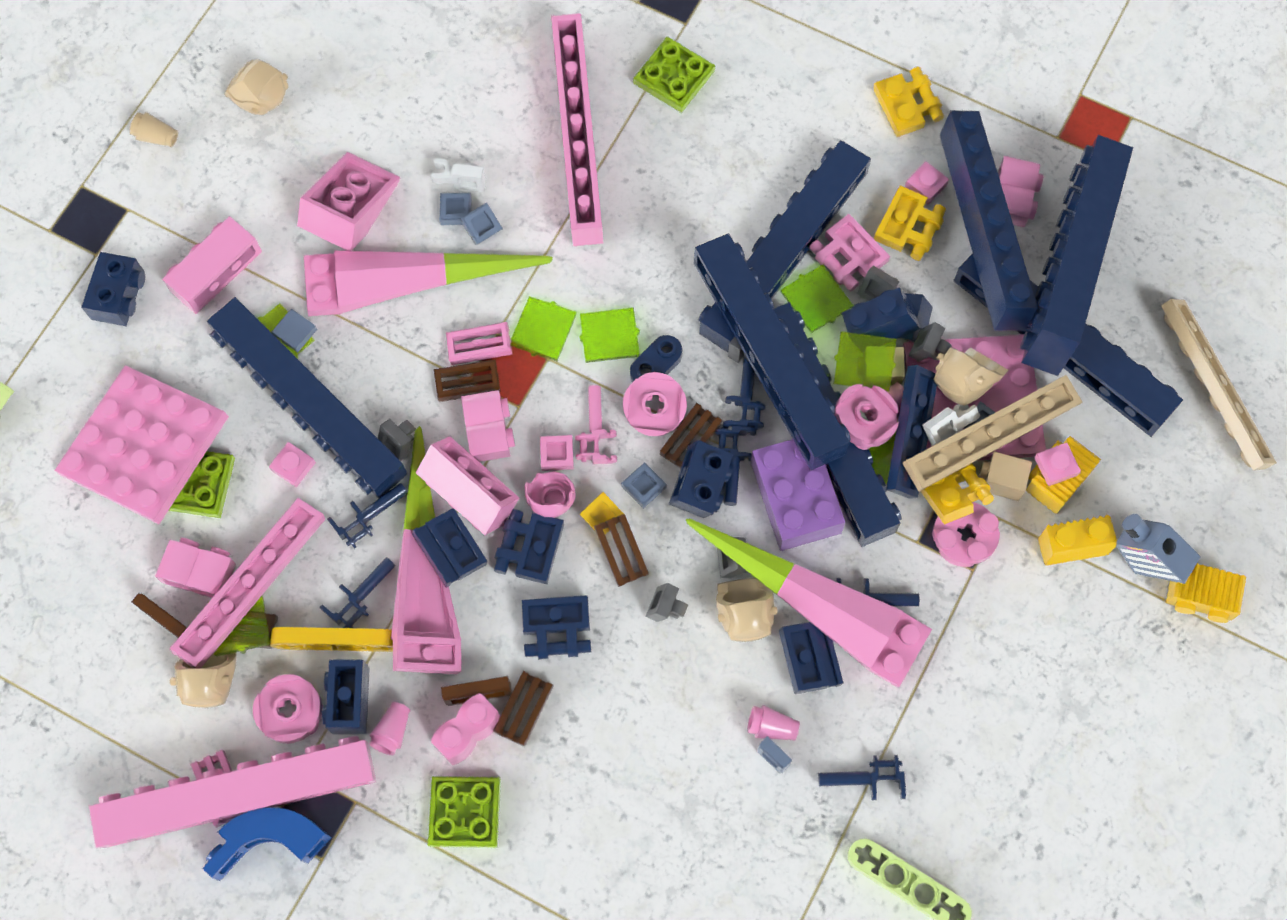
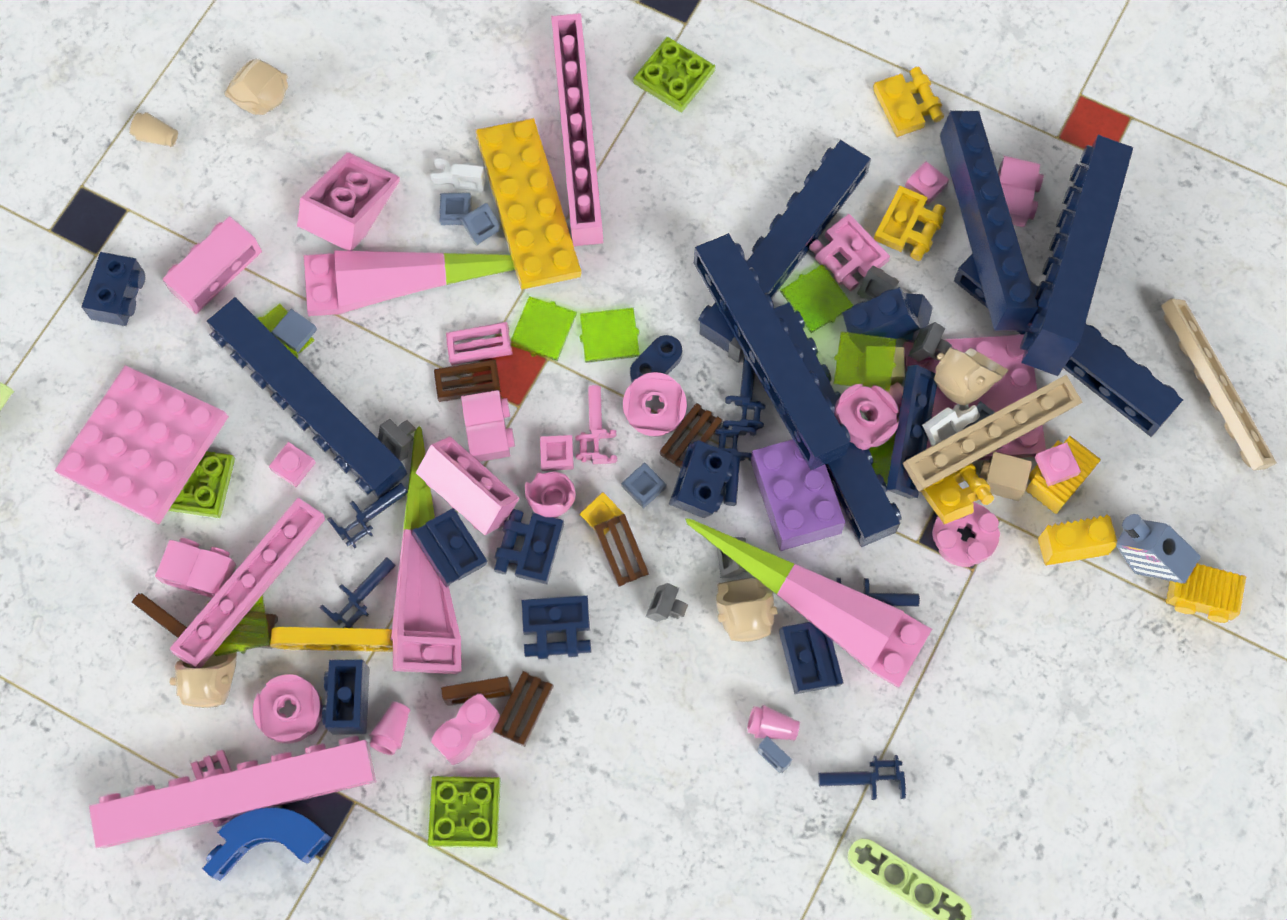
(528, 204): none -> yellow plate

